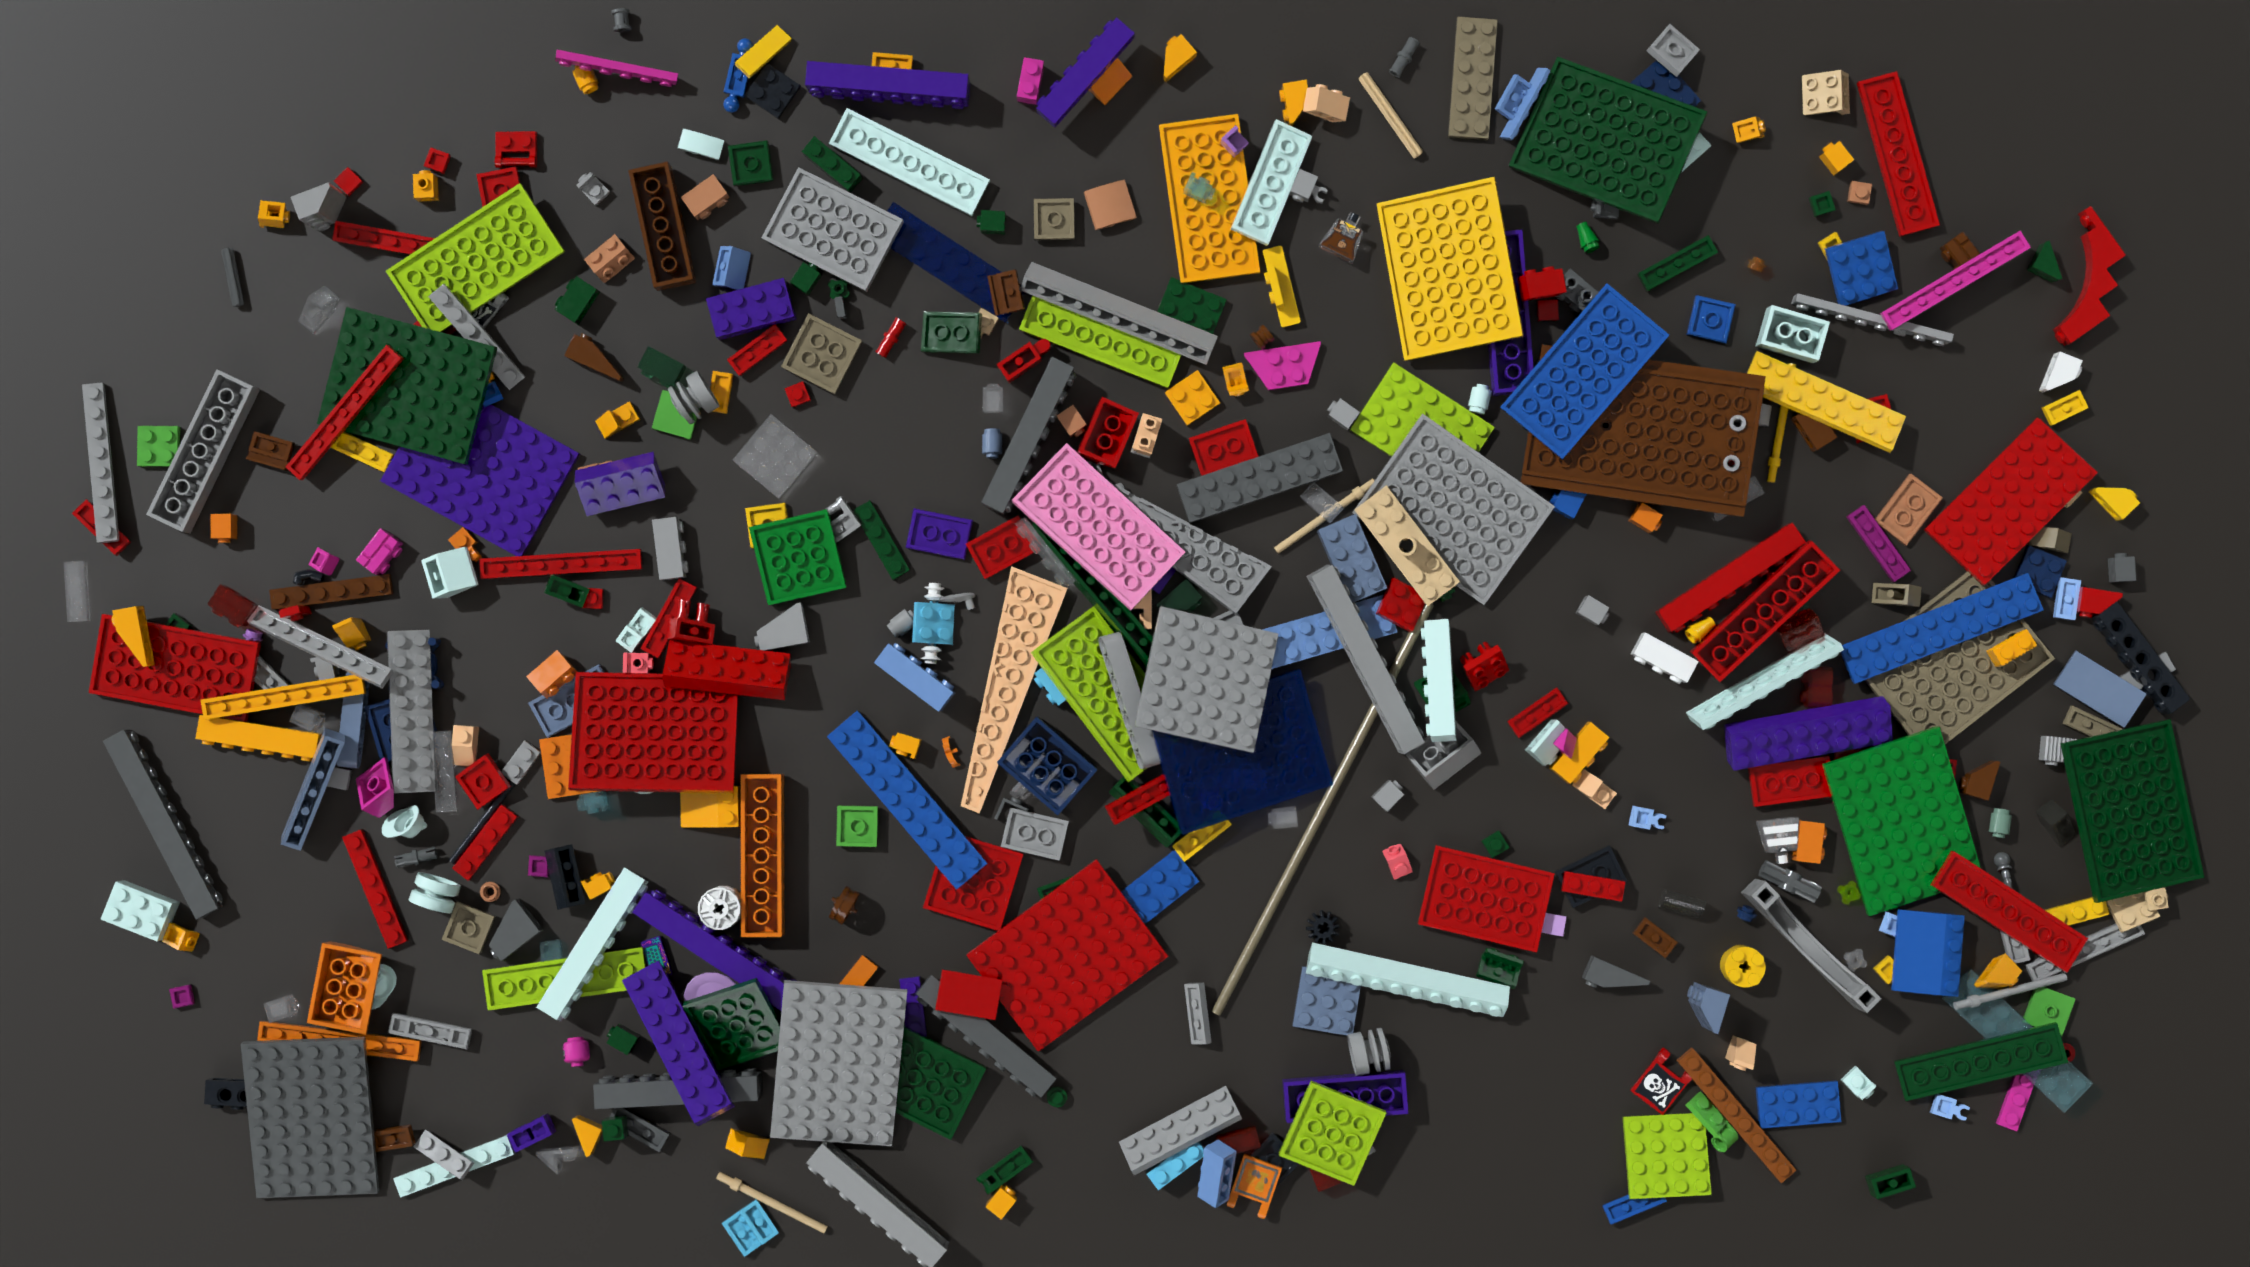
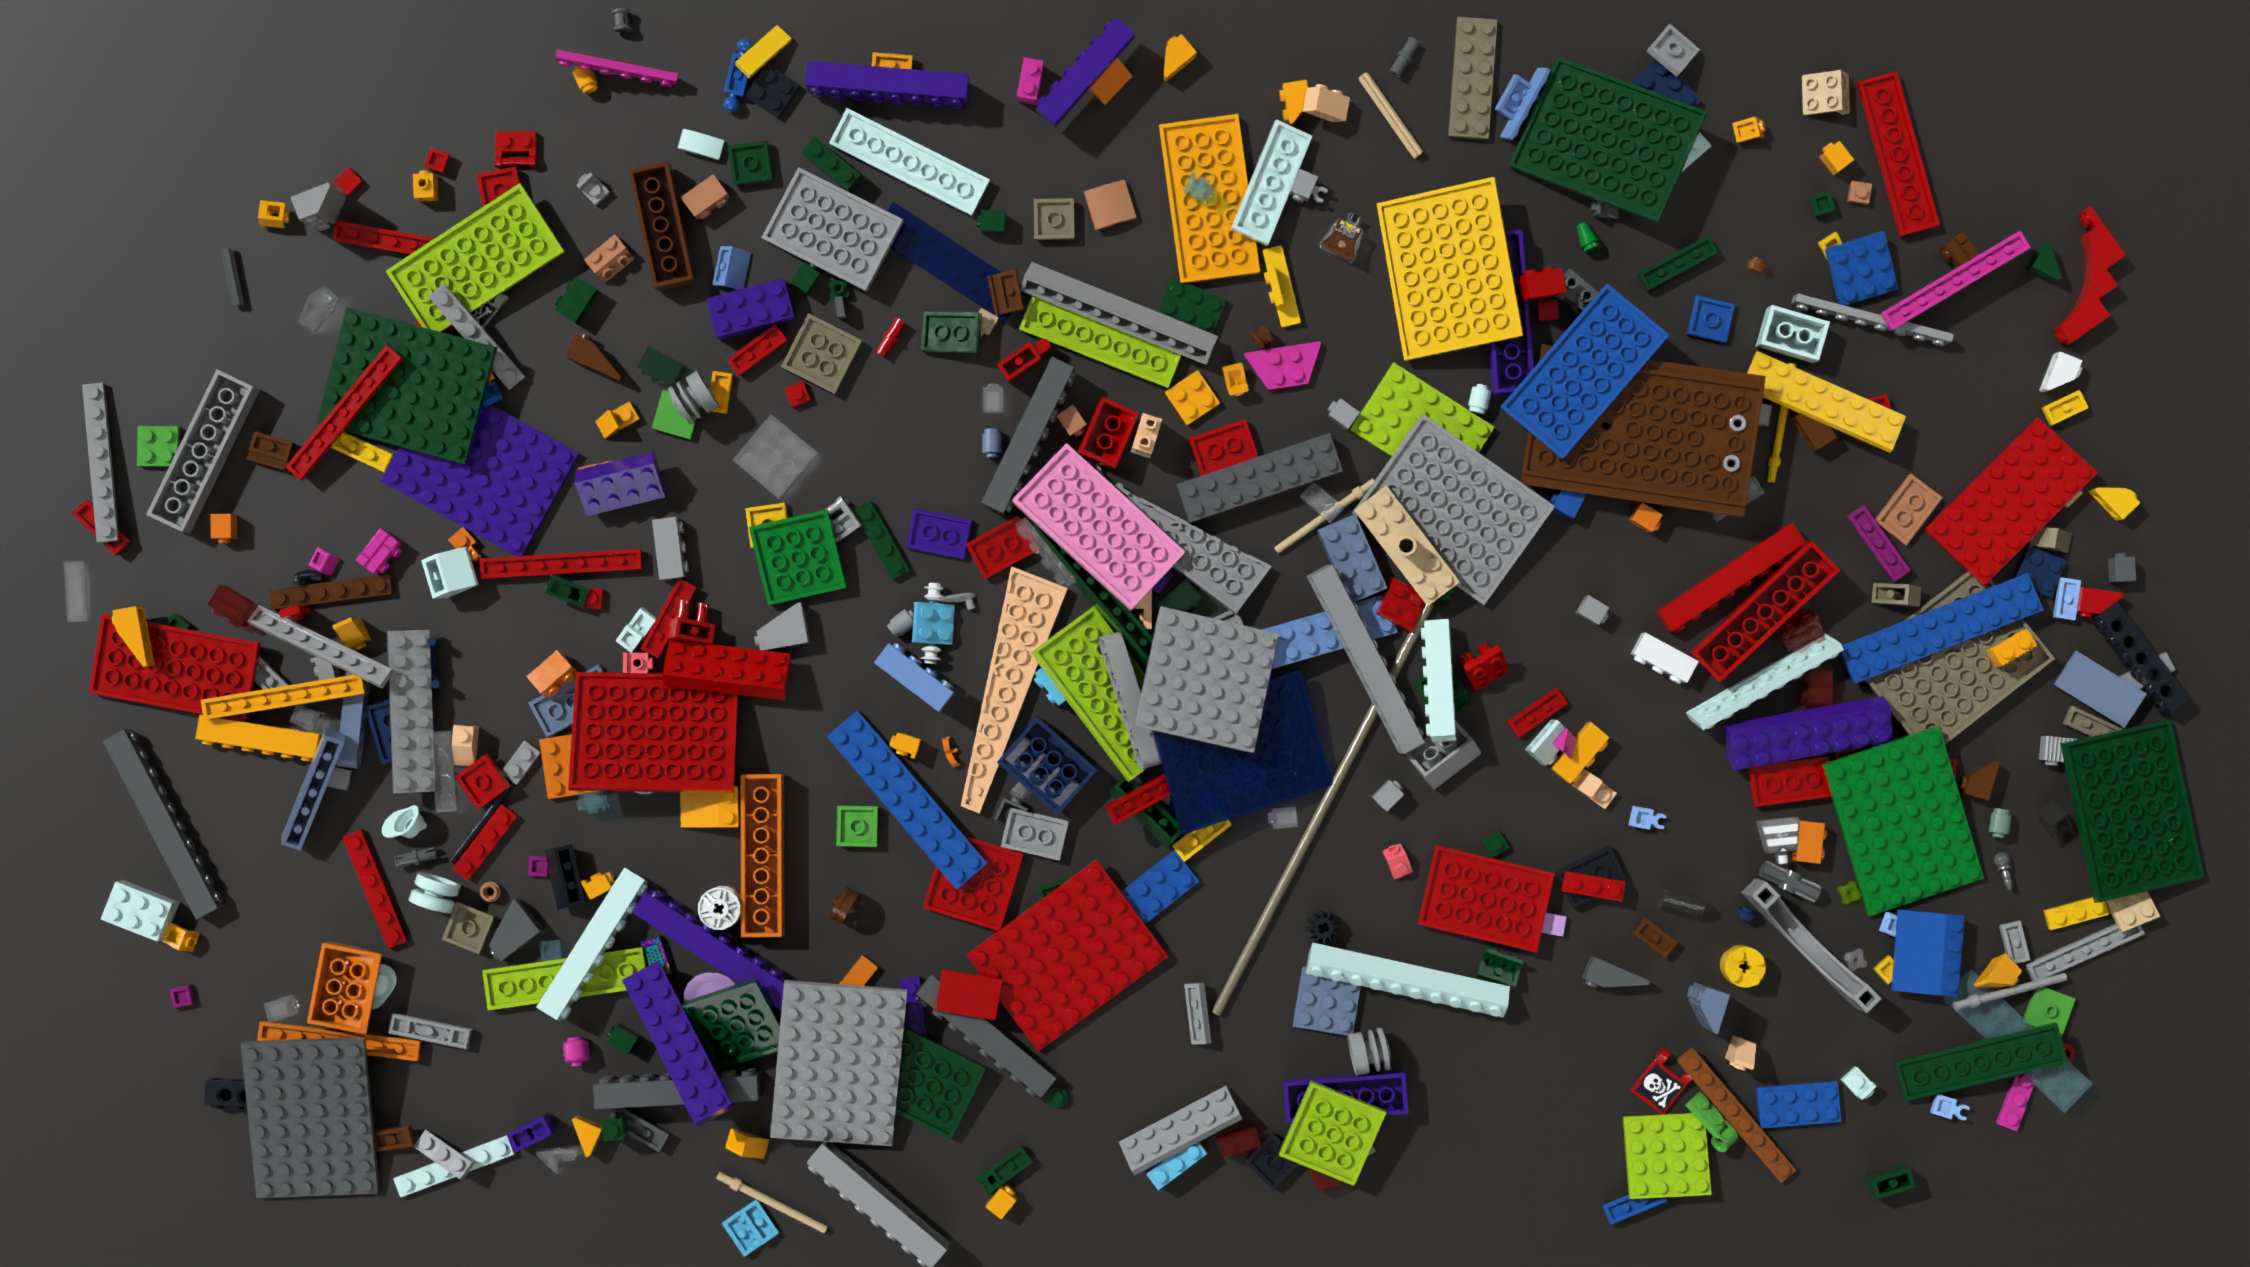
(253, 635): medium lavender plate -> none
(376, 789): dark pink slope -> none
(1216, 1173): medium blue brick -> none
(1234, 142): medium lavender panel -> none
(1255, 1181): orange flag -> none
(1699, 630): yellow cone -> none
(2009, 911): red plate -> none
(2156, 899): tan bracket -> none

